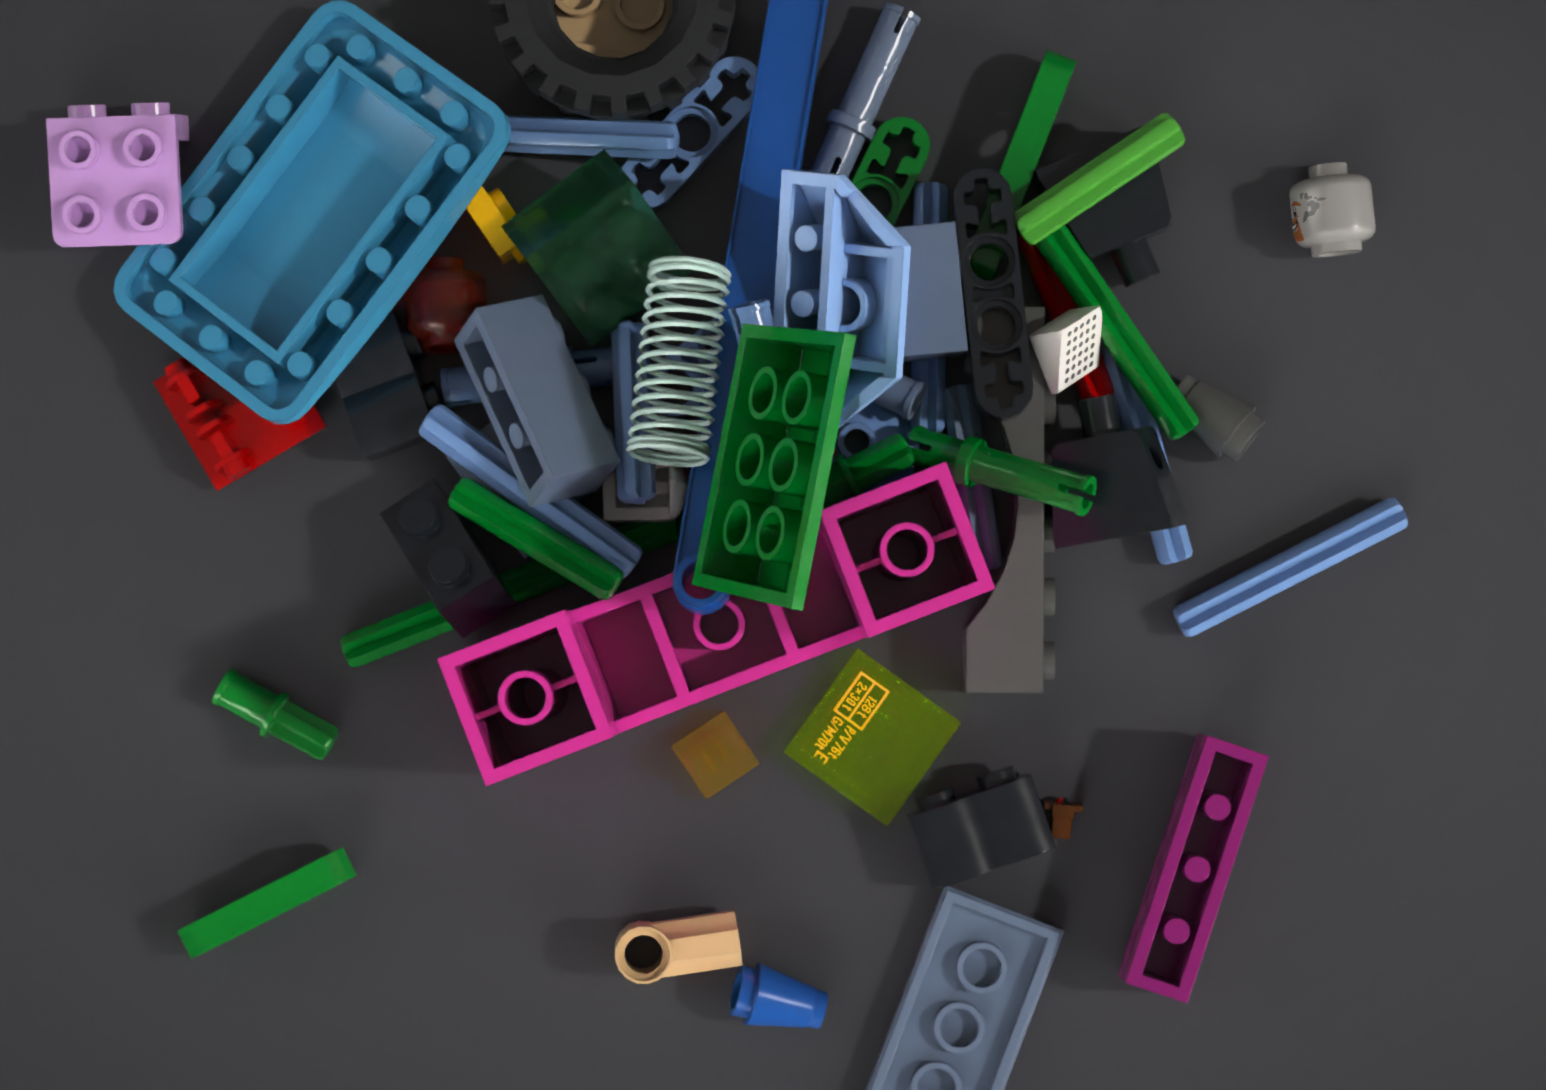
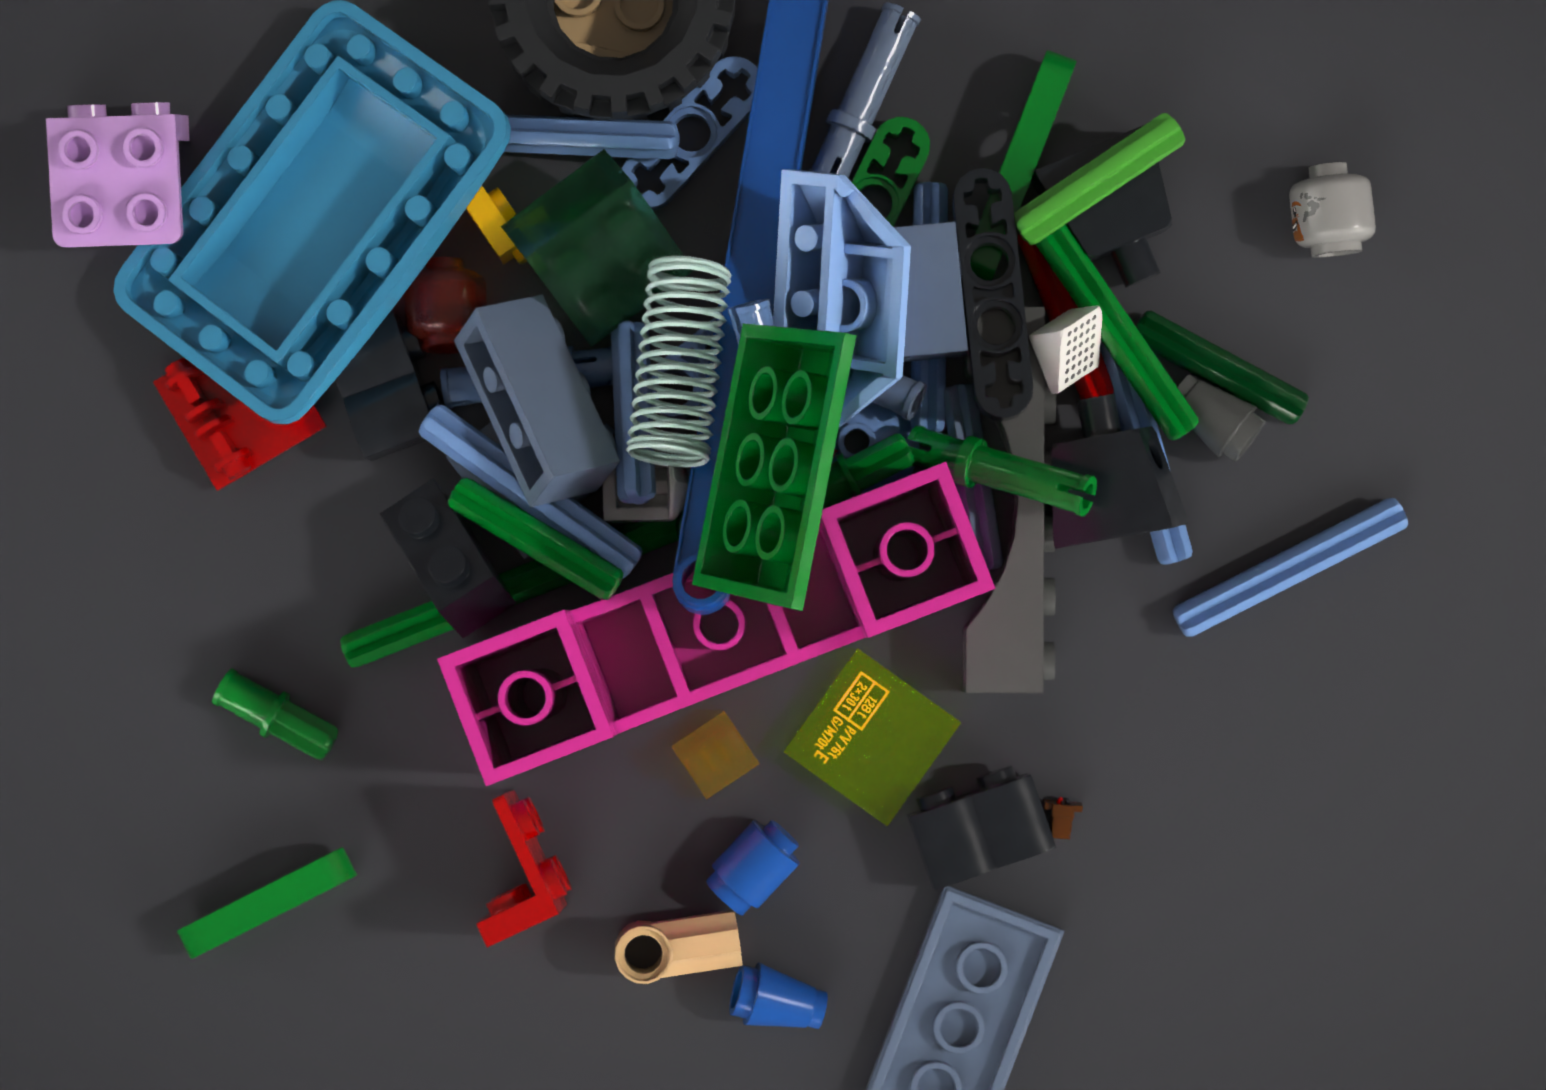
(519, 907): none -> red bracket
(753, 866): none -> blue brick
(1192, 867): magenta brick -> none
(1222, 368): none -> dark green axle

